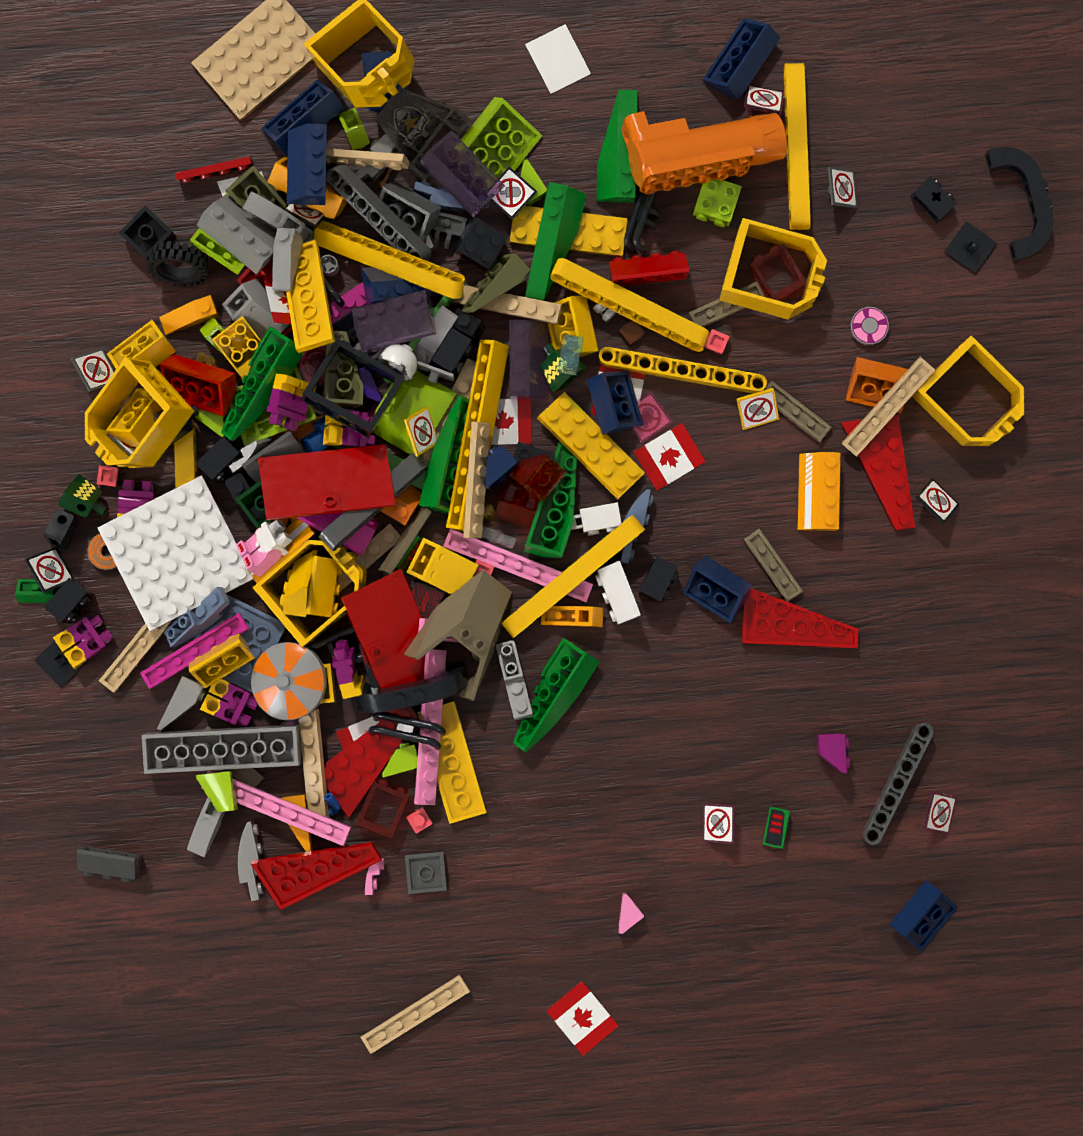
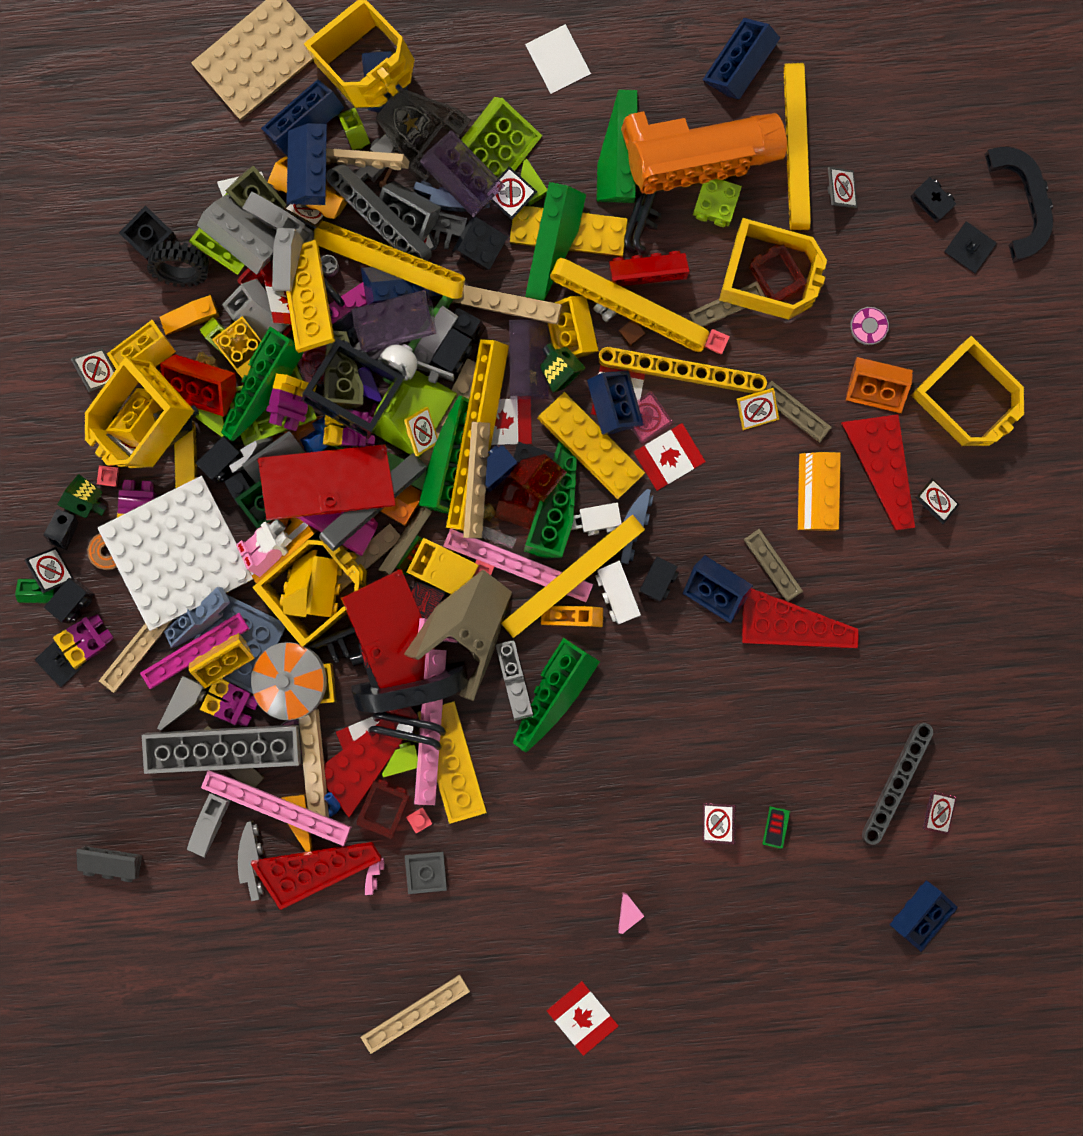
(219, 790): lime slope -> none
(223, 168): red plate -> none
(345, 660): magenta hips -> none
(503, 275): olive wedge -> none
(570, 354): clear light blue plate -> none
(764, 100): piece -> none
(833, 750): magenta slope -> none
(888, 406): tan plate -> none

